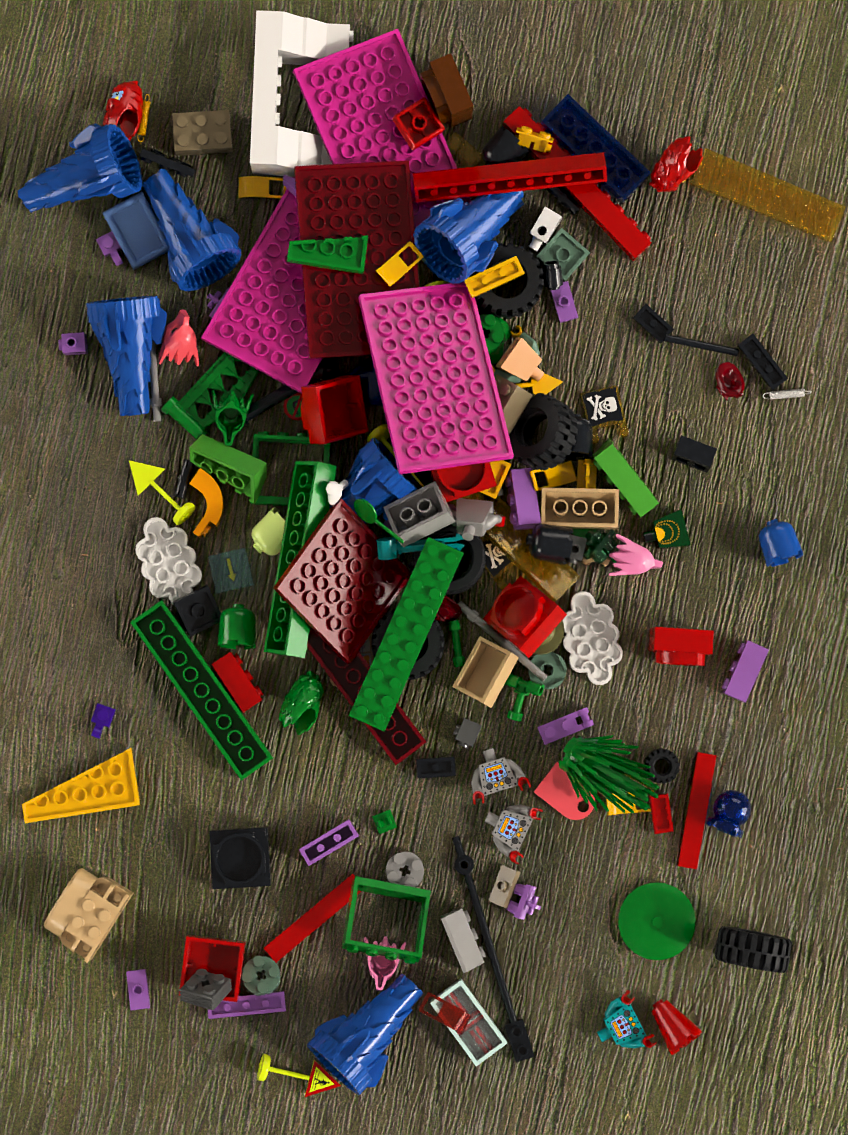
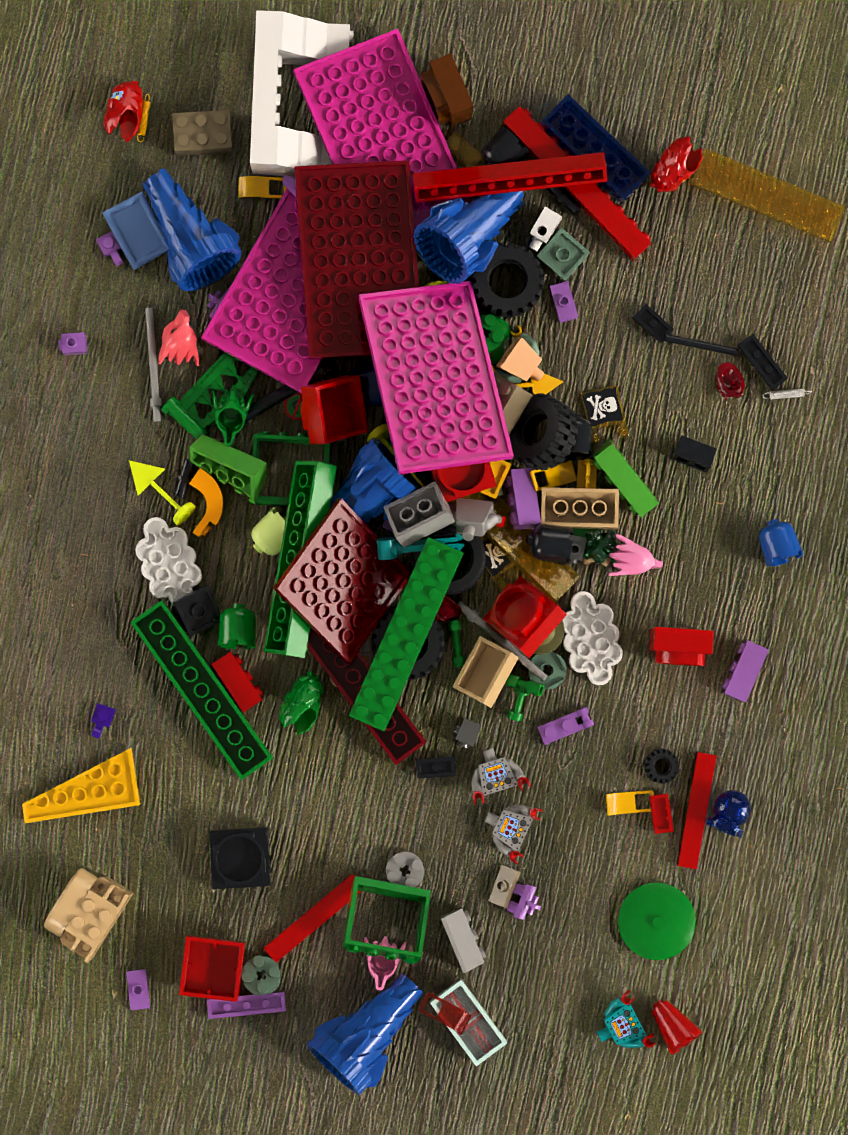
(98, 167): blue cone -> none
(126, 334): blue cone -> none
(182, 168): black wing -> none
(205, 989): dark grey brick -> none
(230, 570): clear light blue tile -> none
(318, 1081): neon yellow piece -> none
(329, 842): medium lavender brick -> none
(334, 491): white rock -> none
(337, 254): green wing -> none
(369, 515): green piece -> none
(384, 821): green tile -> none
(395, 266): yellow piece -> none
(422, 112): red brick -> none
(494, 277): yellow plate -> none
(516, 1028): black bar -> none
(541, 139): yellow hinge -> none
(552, 275): black brick -> none
(559, 793): coral tile -> none
(593, 767): green plant -> none
(668, 532): dark green torso -> none
(753, 949): black tyre -> none

